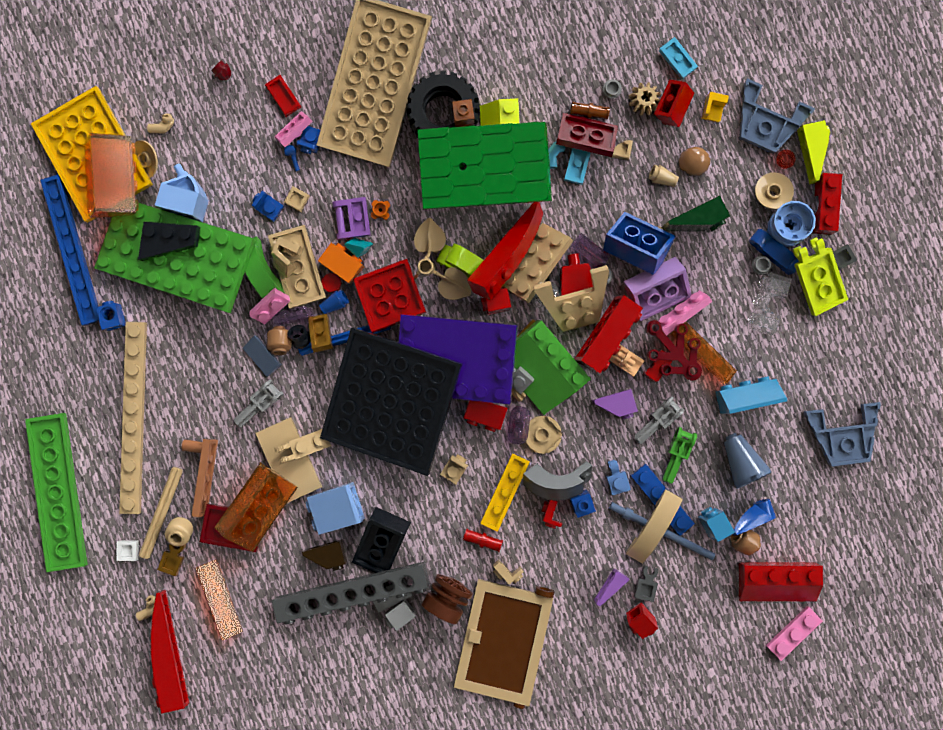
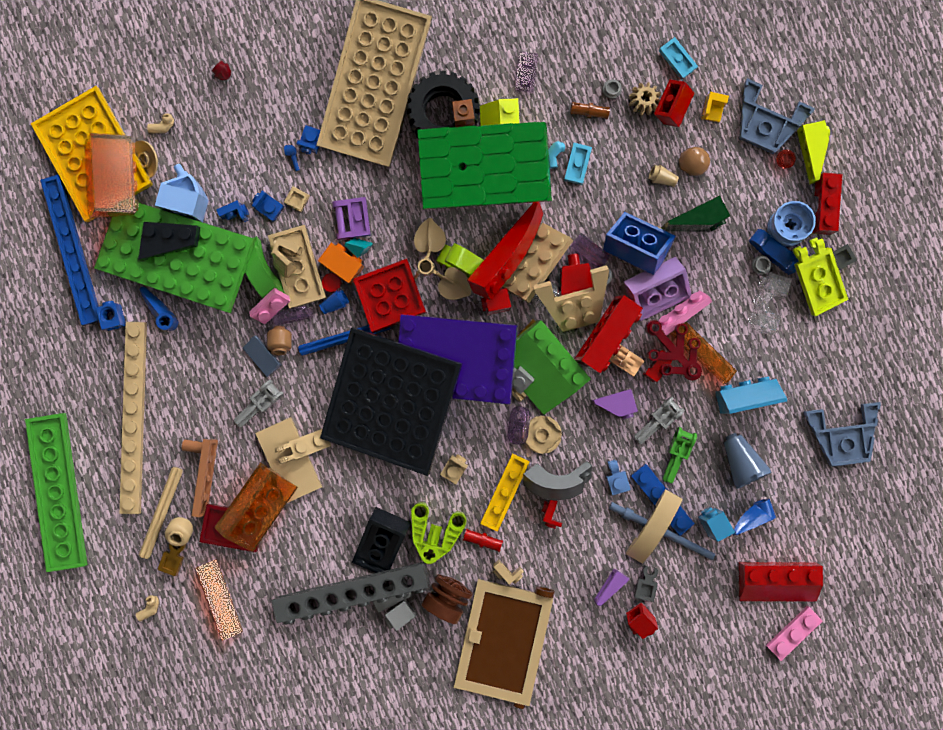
(127, 550): white plate -> none
(159, 310): none -> blue piece
(165, 657): red slope -> none
(230, 211): none -> blue bracket
(283, 95): red tile -> none
(293, 129): bright pink plate -> none
(299, 336): black wheel -> none
(320, 333): pearl gold plate -> none
(327, 555): dark brown slope -> none
(335, 508): light blue slope -> none
(376, 205): orange plate -> none
(419, 526): none -> lime connector
(485, 413): red brick -> none
(526, 72): none -> clear purple plate
(582, 504): blue brick -> none
(587, 135): dark red plate -> none
(623, 150): tan tile -> none
(746, 542): medium nougat head -> none
(774, 182): tan dish -> none

